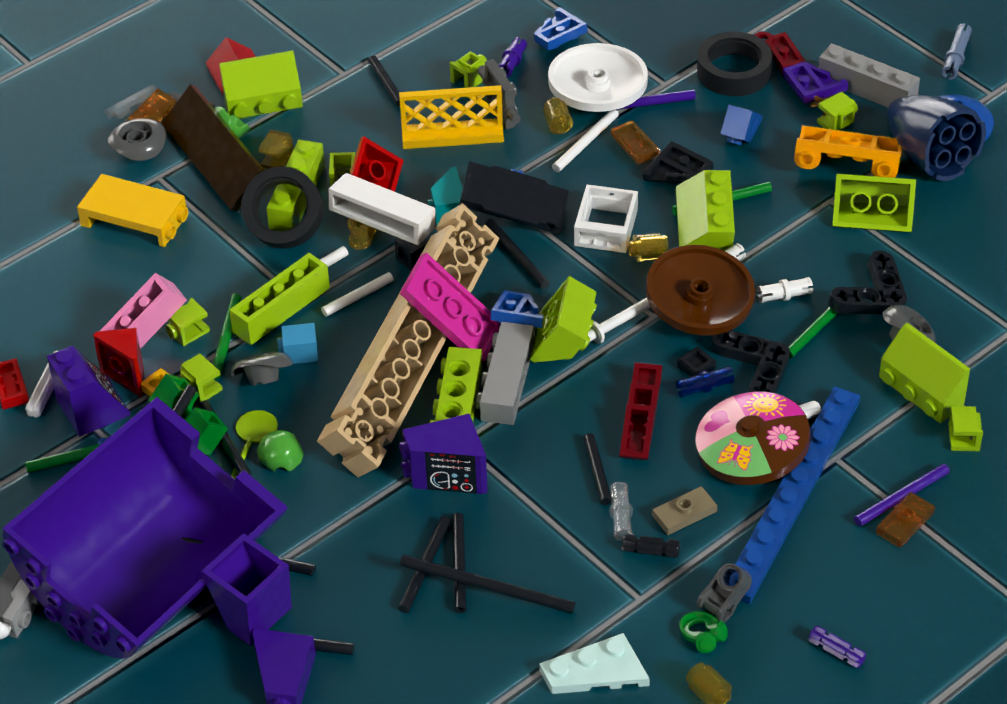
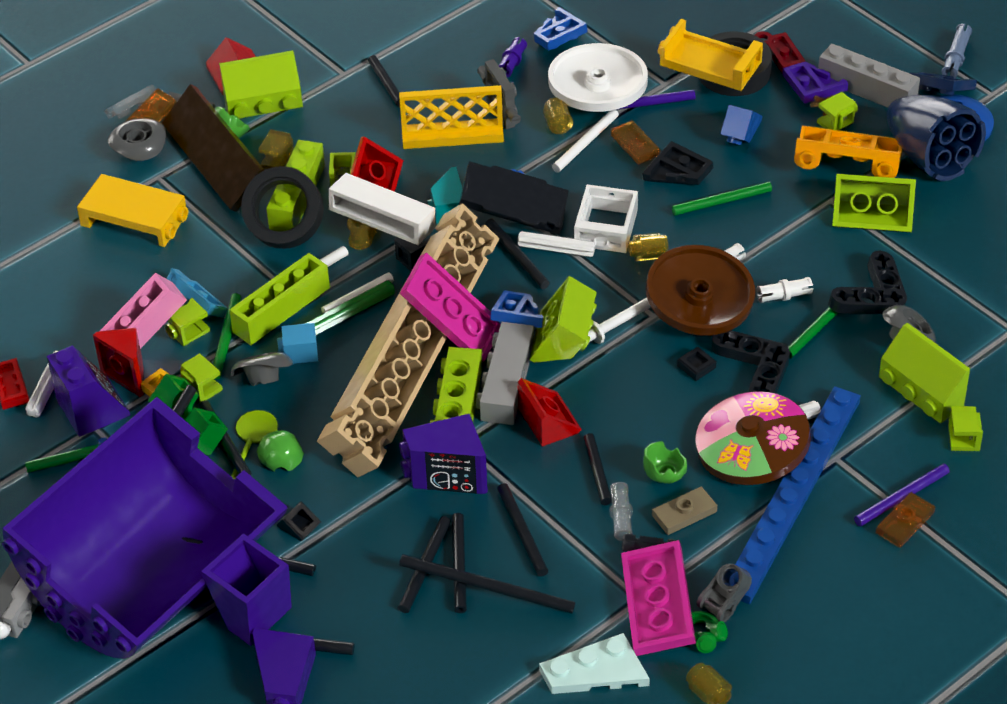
(194, 290): none -> dark azure hinge
(299, 522): none -> black slope
(352, 306): none -> green axle
(467, 67): lime window -> none
(522, 530): none -> black bar
(545, 413): none -> red slope
(556, 244): none -> white axle
(641, 411): dark red slope -> none
(657, 598): none -> dark pink plate
(664, 464): none -> bright green hair
(705, 381): clear blue pin -> none
(706, 210): lime slope -> none
(709, 58): none -> yellow panel
(837, 646): dark purple axle -> none
(945, 83): none -> dark blue wing

